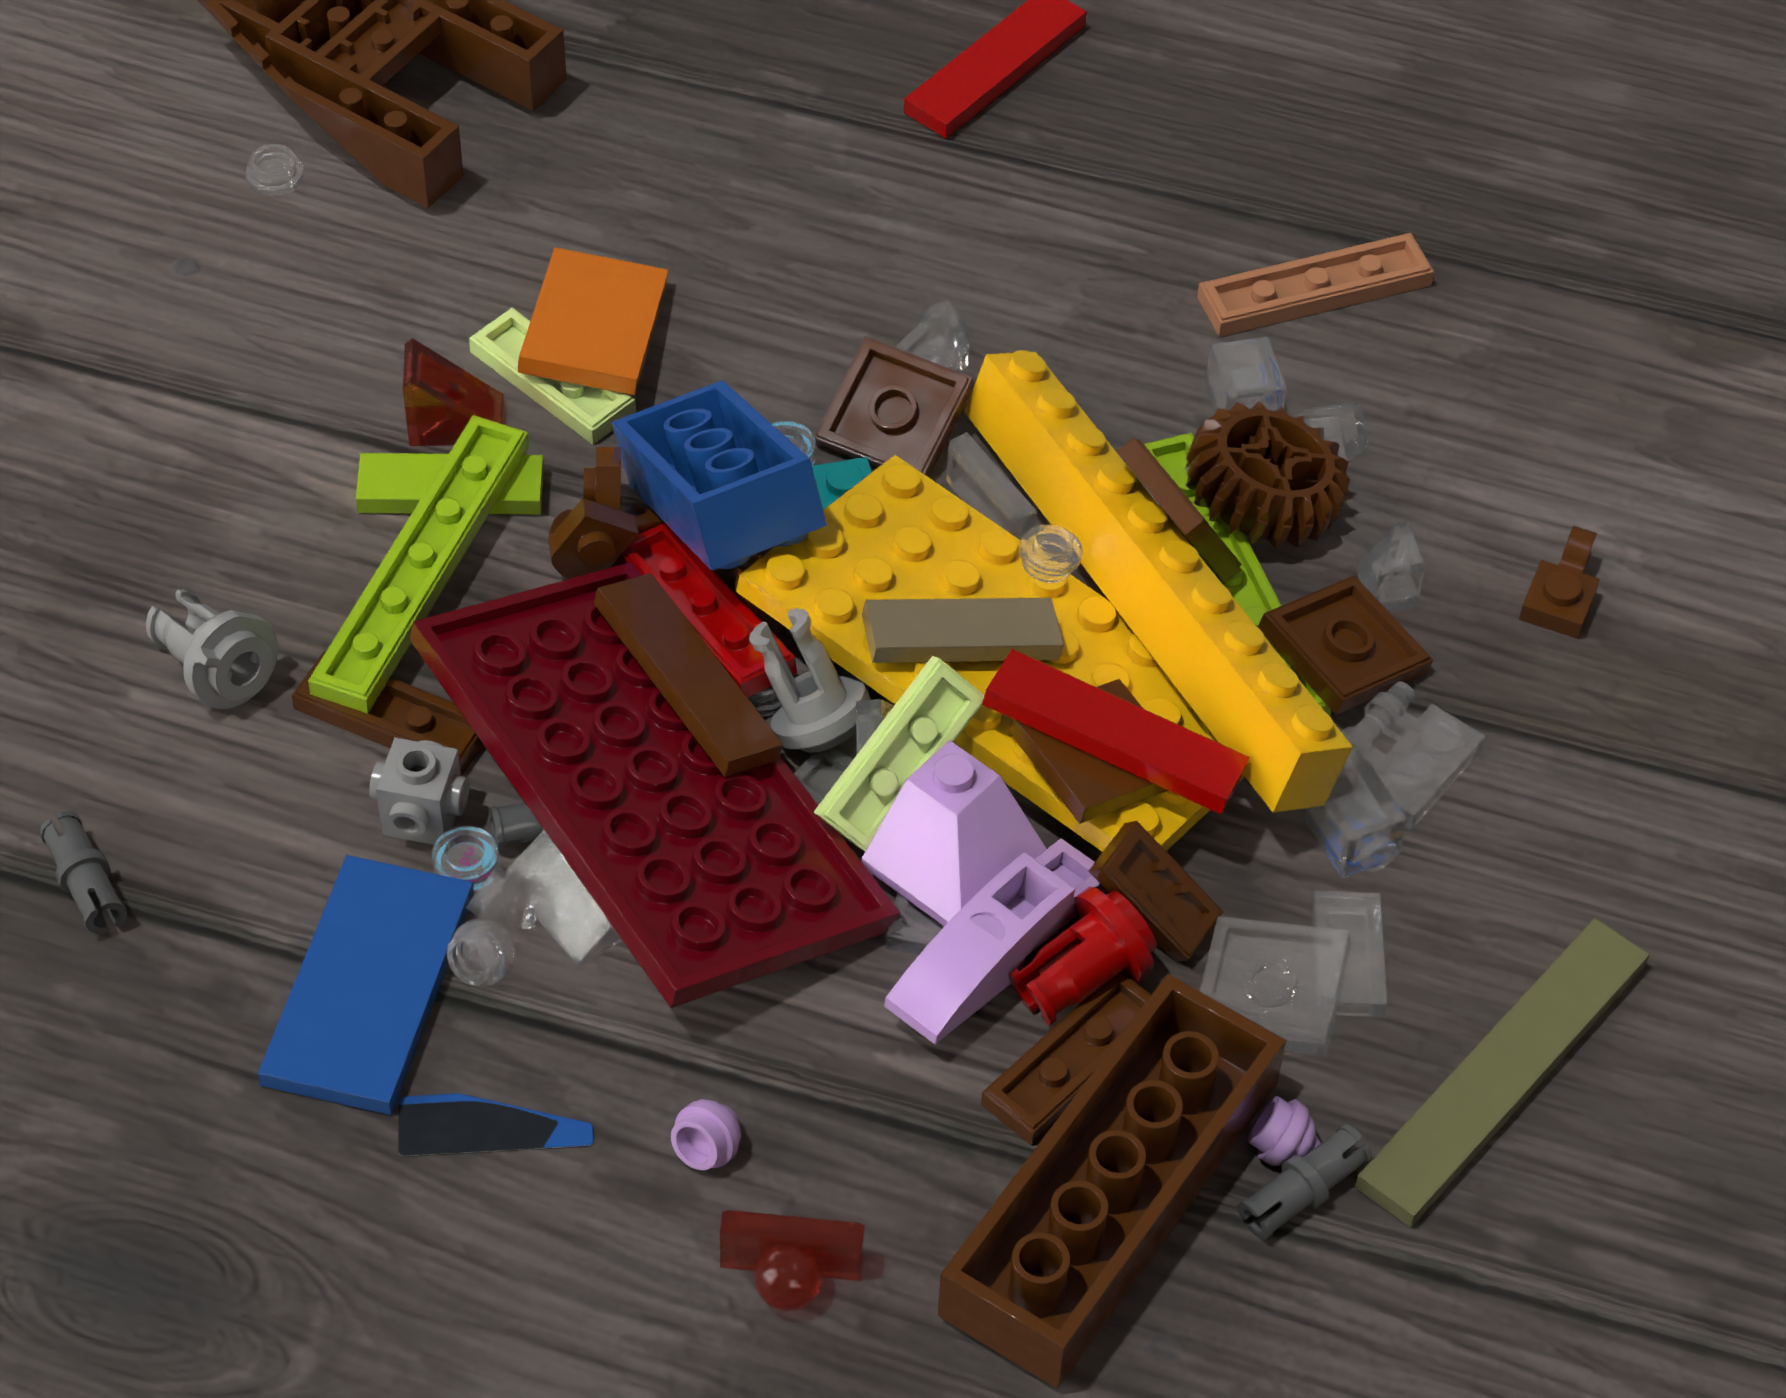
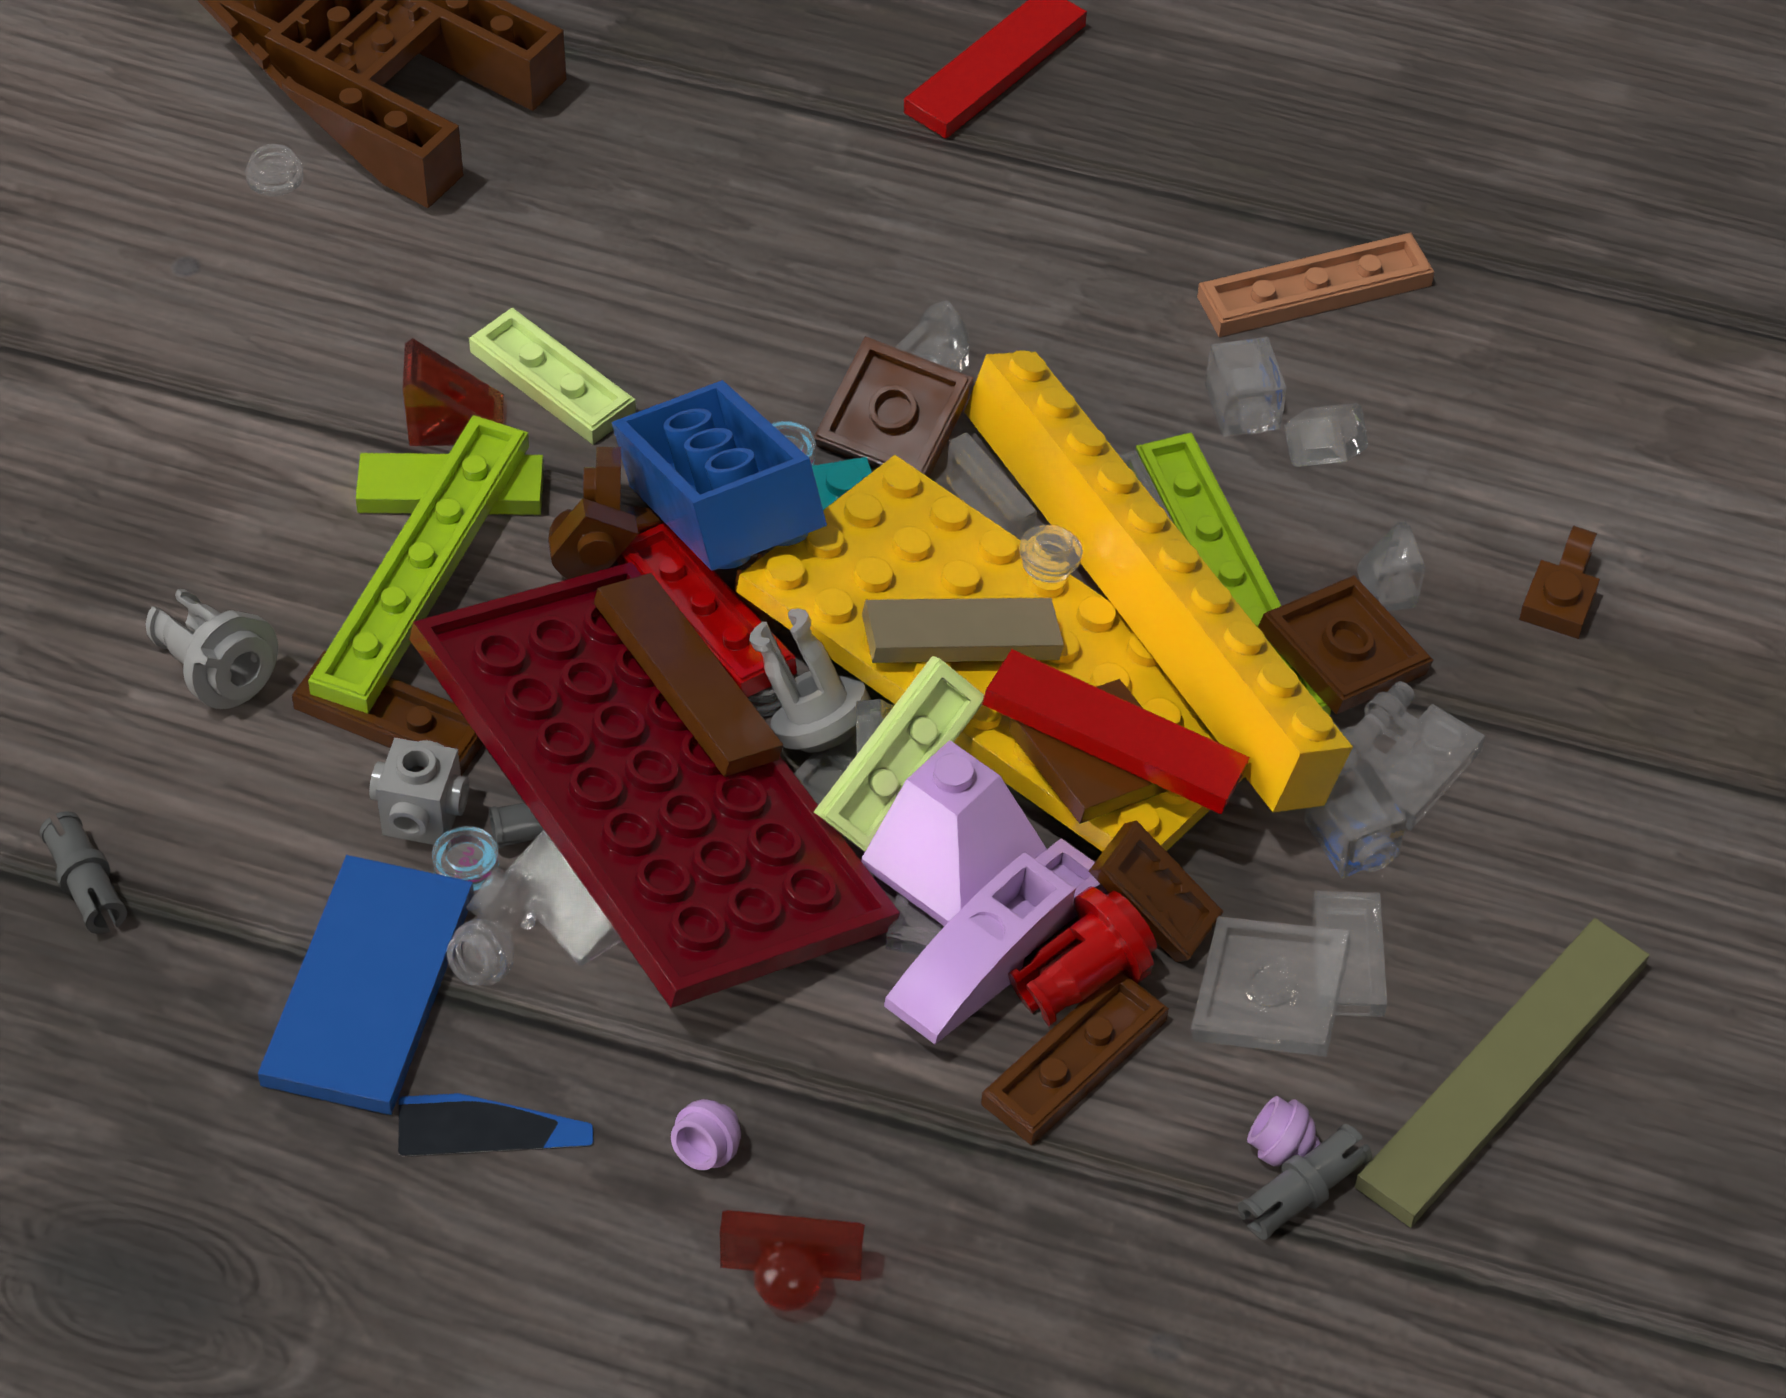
(593, 321): orange tile -> none
(1110, 1180): reddish brown brick -> none
(1180, 509): reddish brown tile -> none
(1267, 474): reddish brown gear -> none

